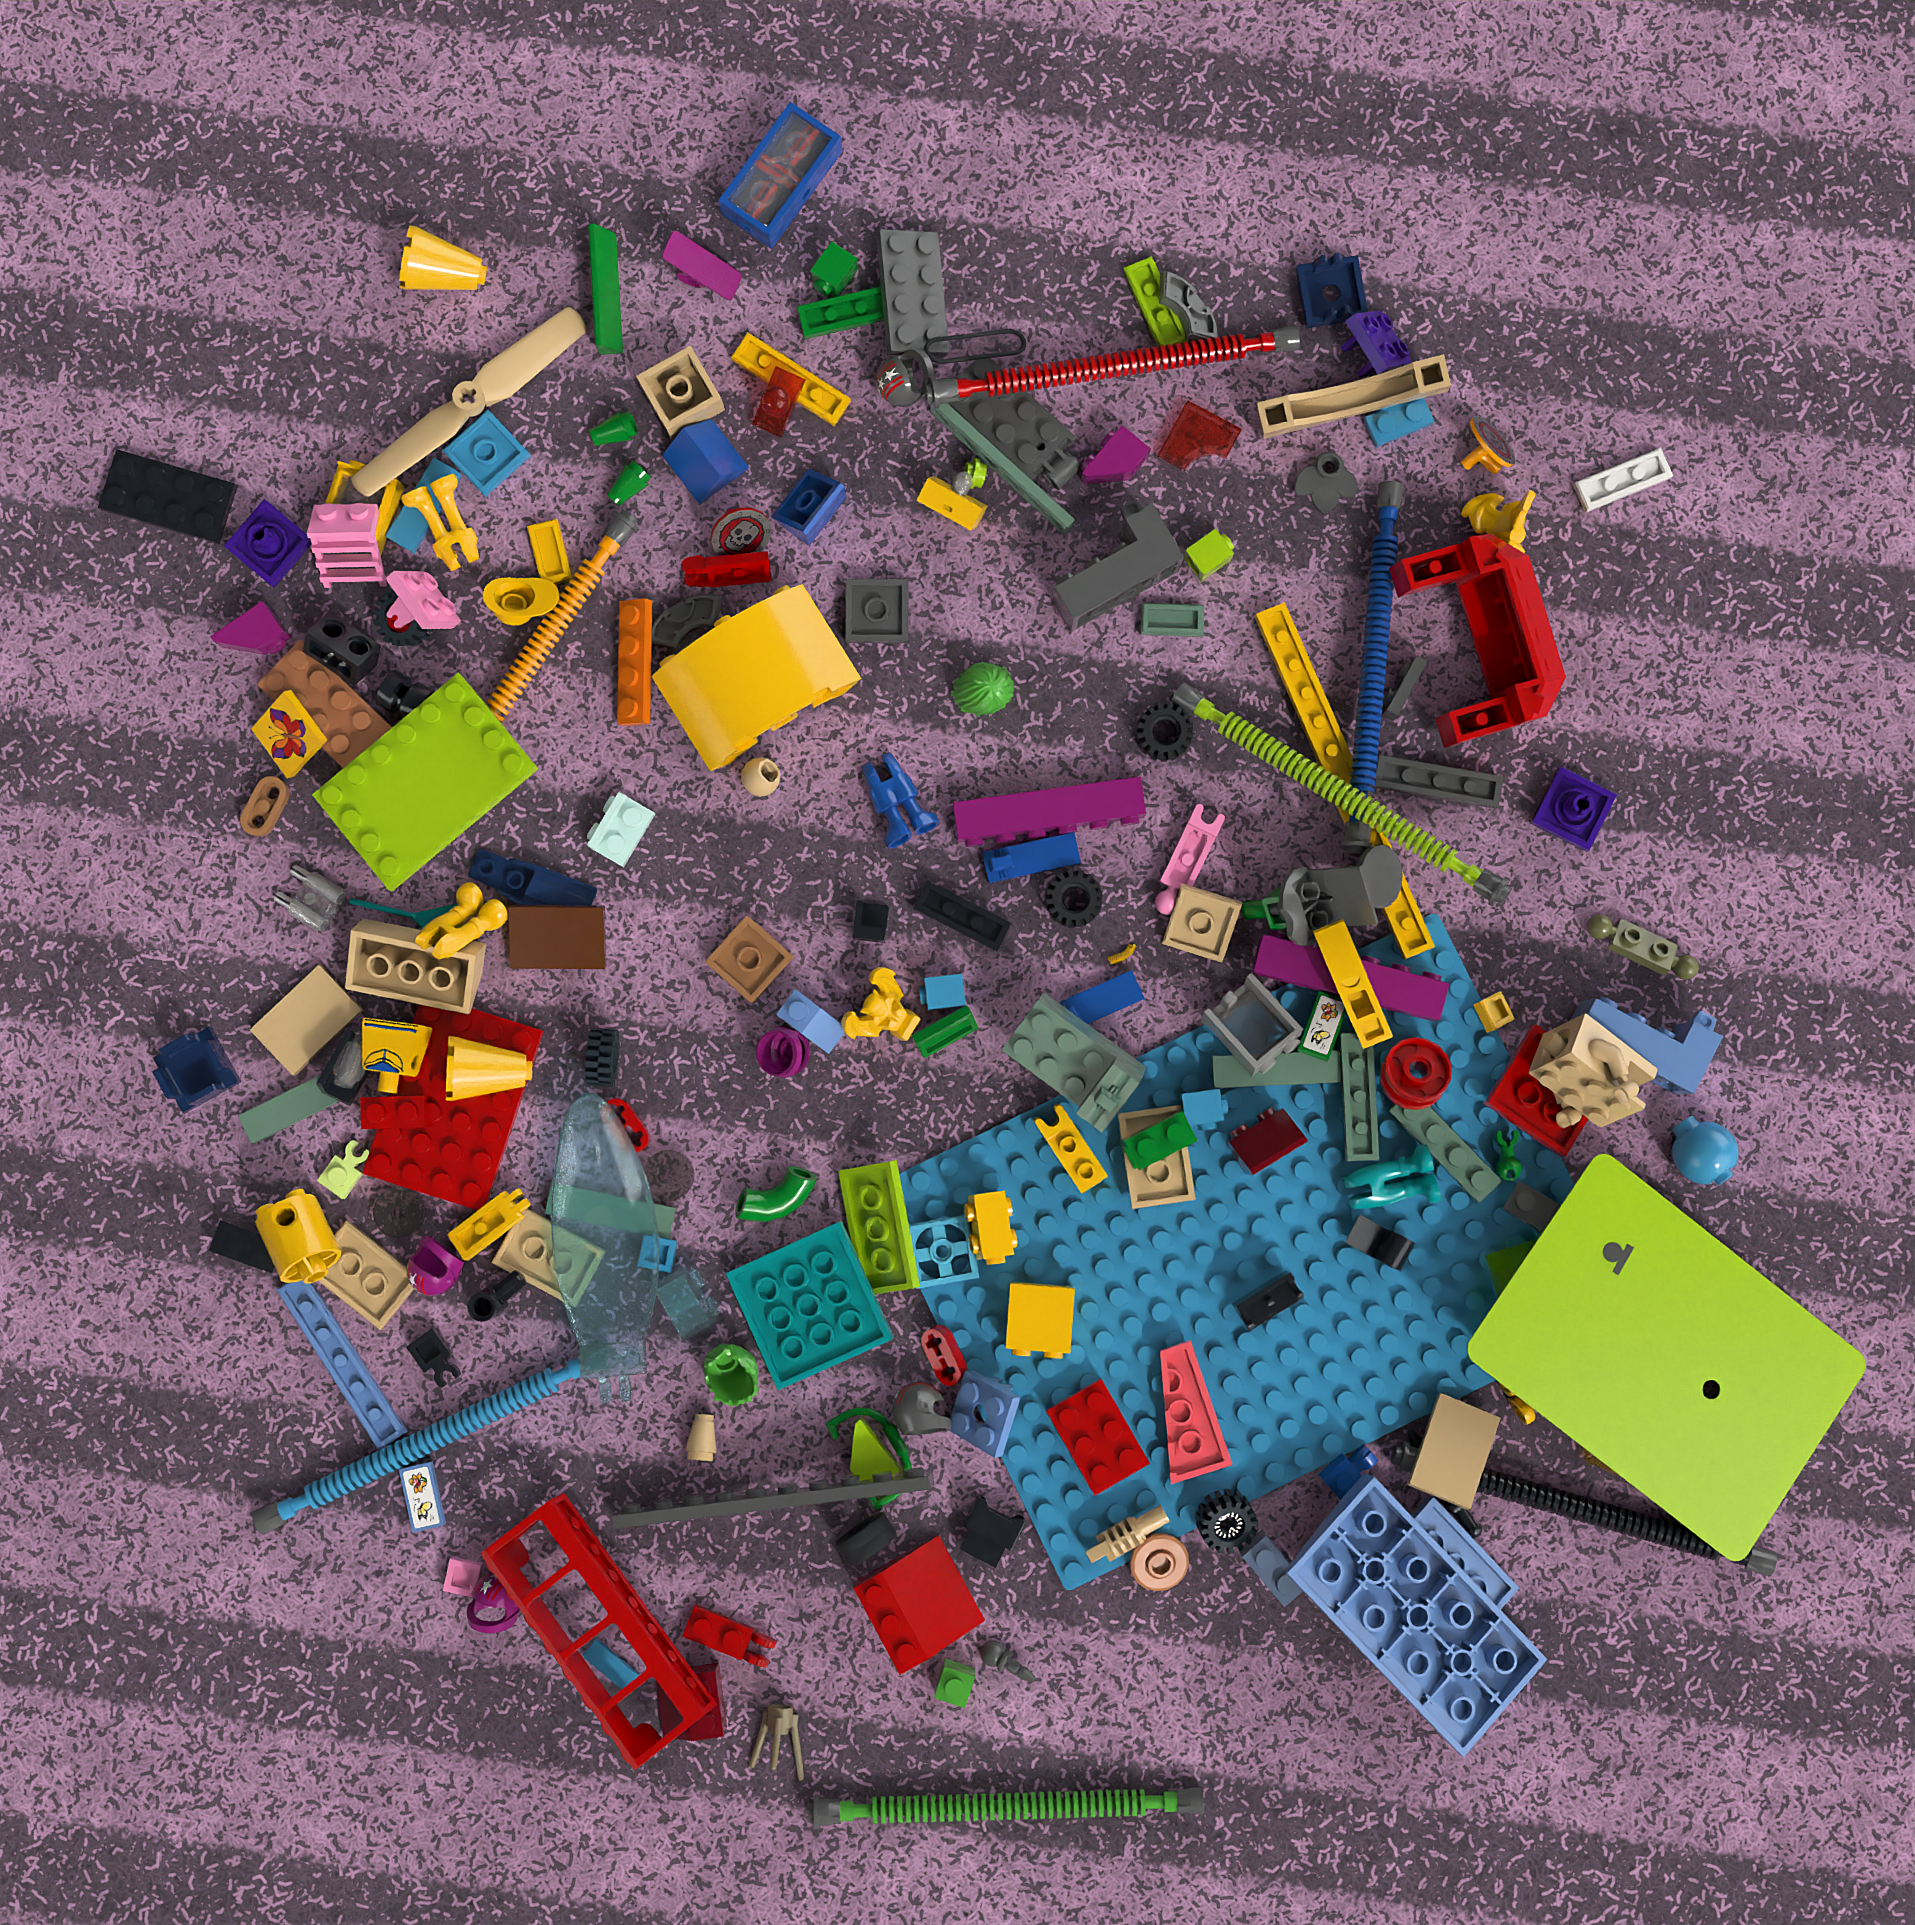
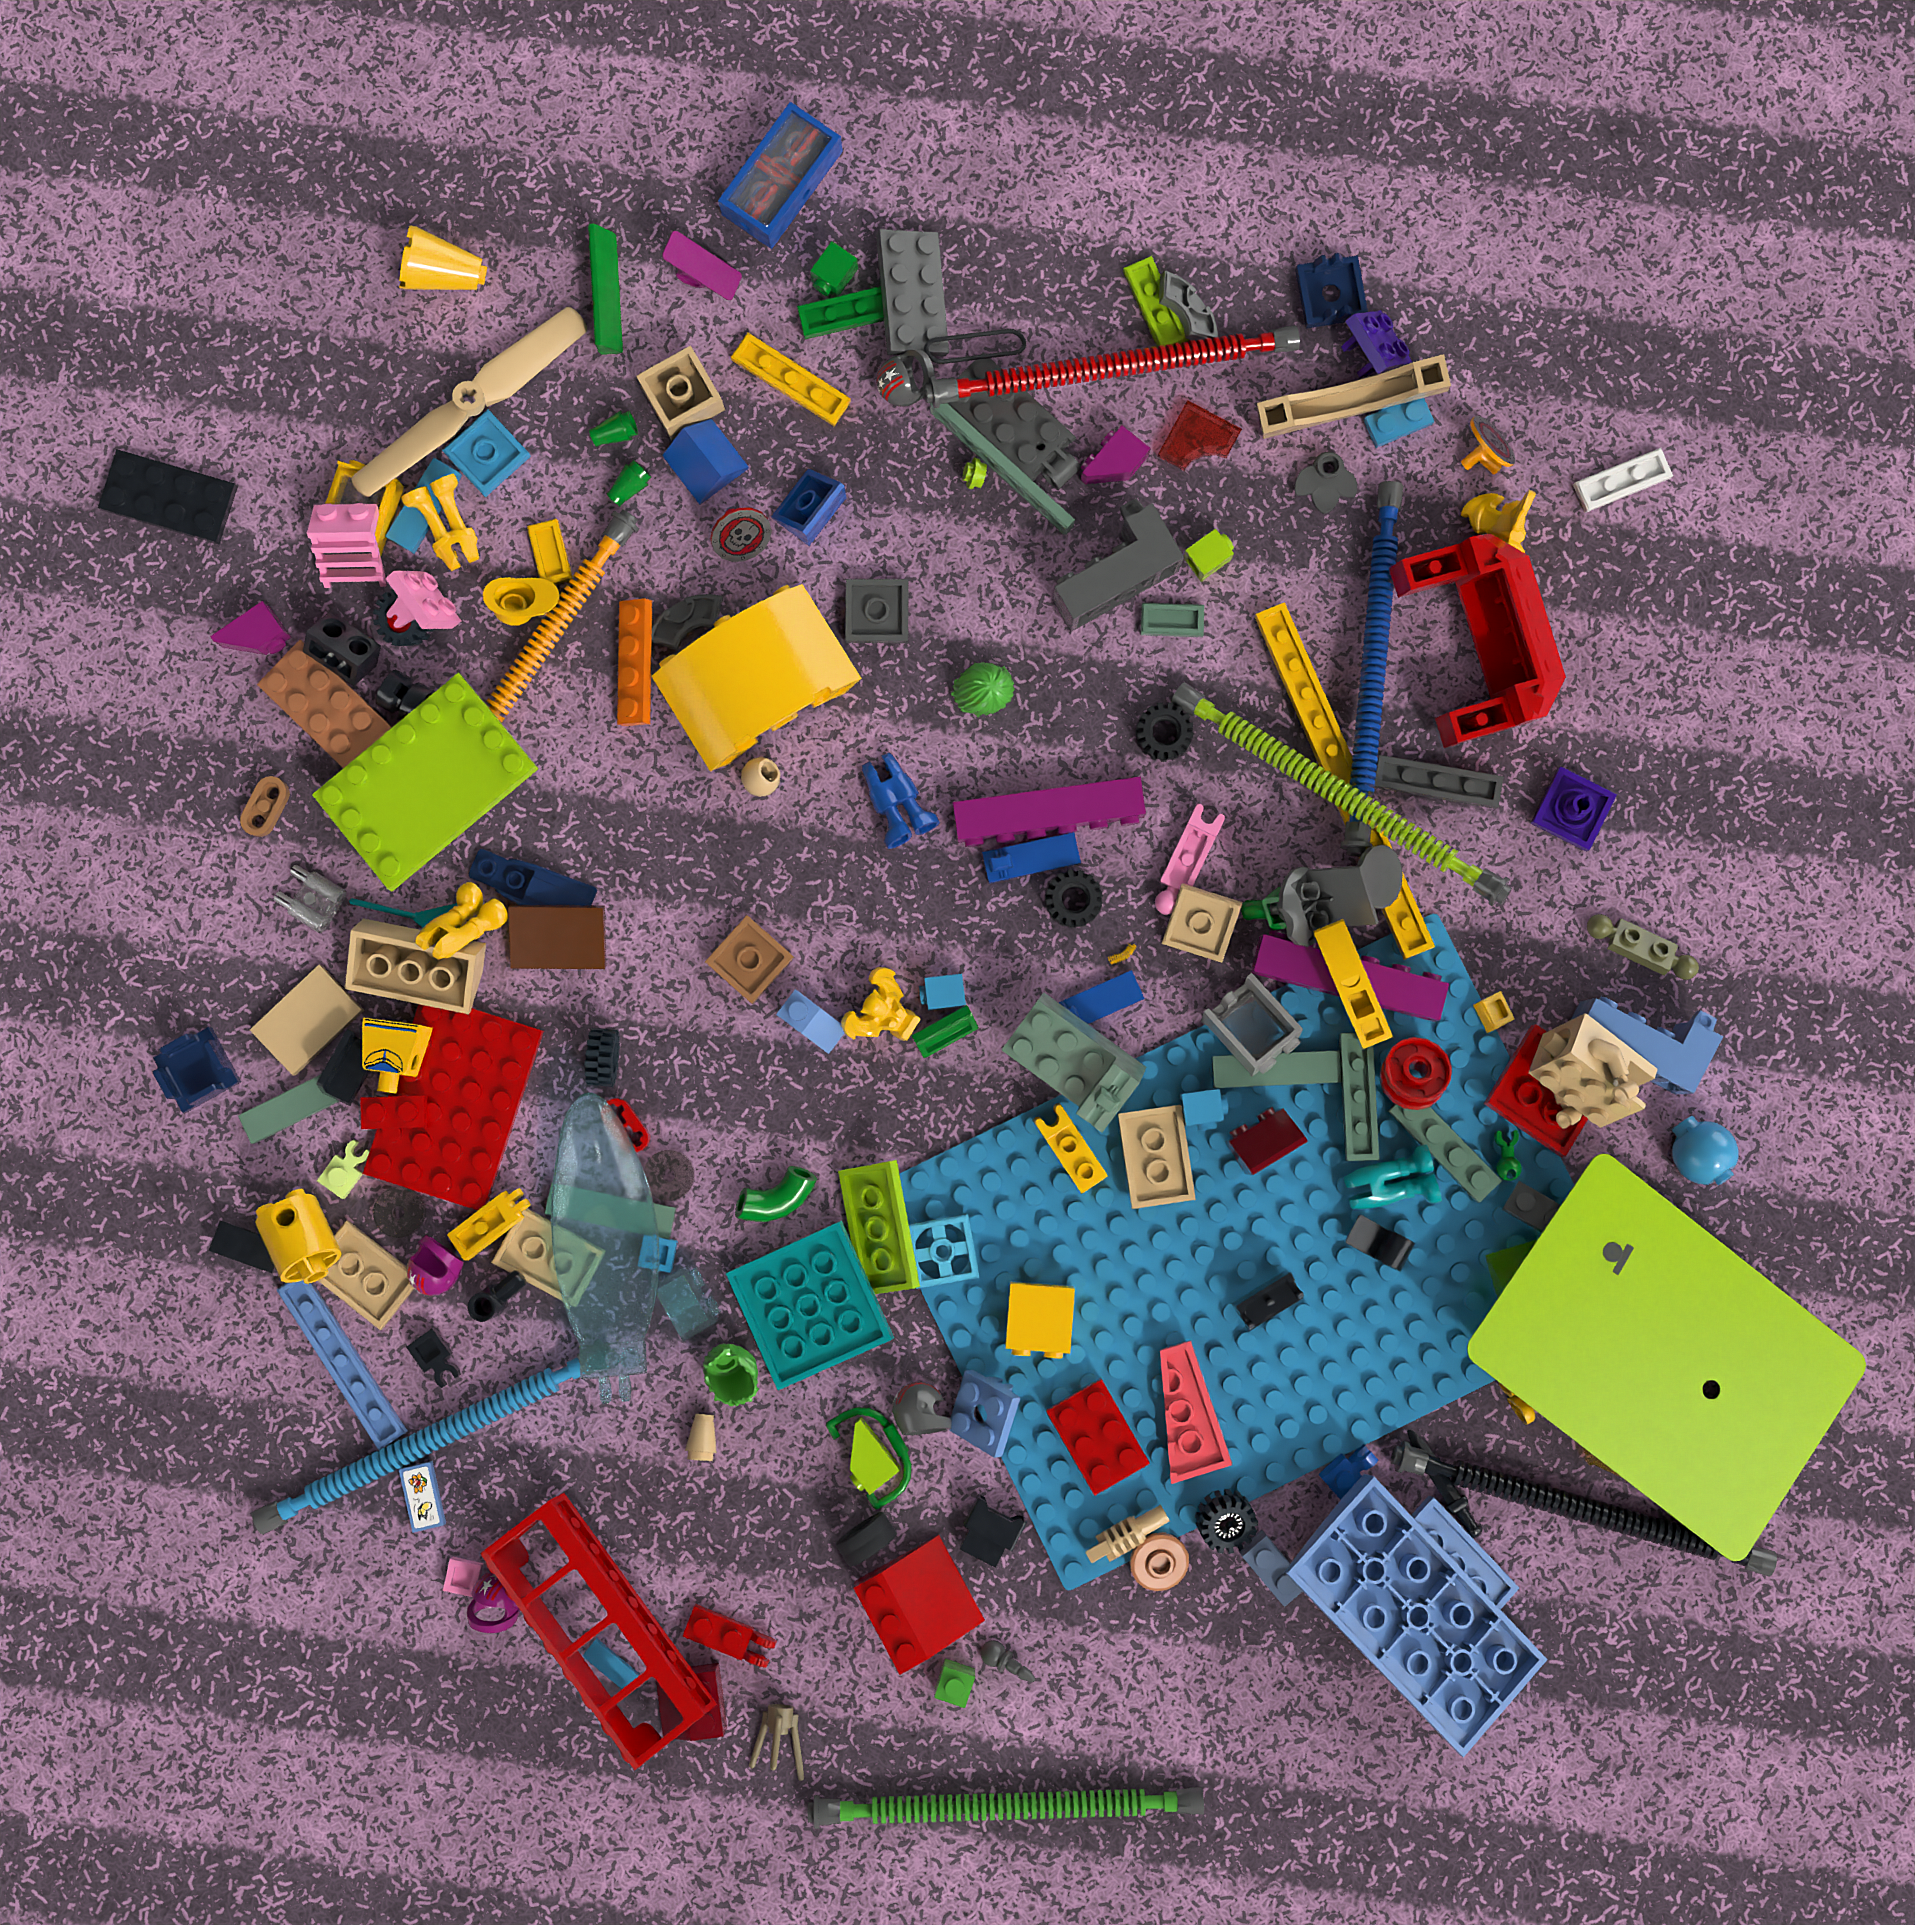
(268, 543): dark purple plate -> none
(289, 734): yellow tile -> none
(349, 1066): clear plant -> none
(483, 1069): yellow cone -> none
(619, 828): light aqua bracket -> none
(727, 570): red hinge -> none
(778, 401): clear red tile -> none
(783, 1052): magenta helmet -> none
(787, 1496): dark grey plate -> none
(870, 922): black panel -> none
(944, 1354): red beam -> none
(953, 500): yellow piece -> none
(962, 916): black plate -> none
(990, 1226): yellow brick -> none
(1158, 1140): green panel -> none
(1322, 1027): tile -> none
(1409, 676): dark grey plate -> none
(1454, 1451): tan tile -> none

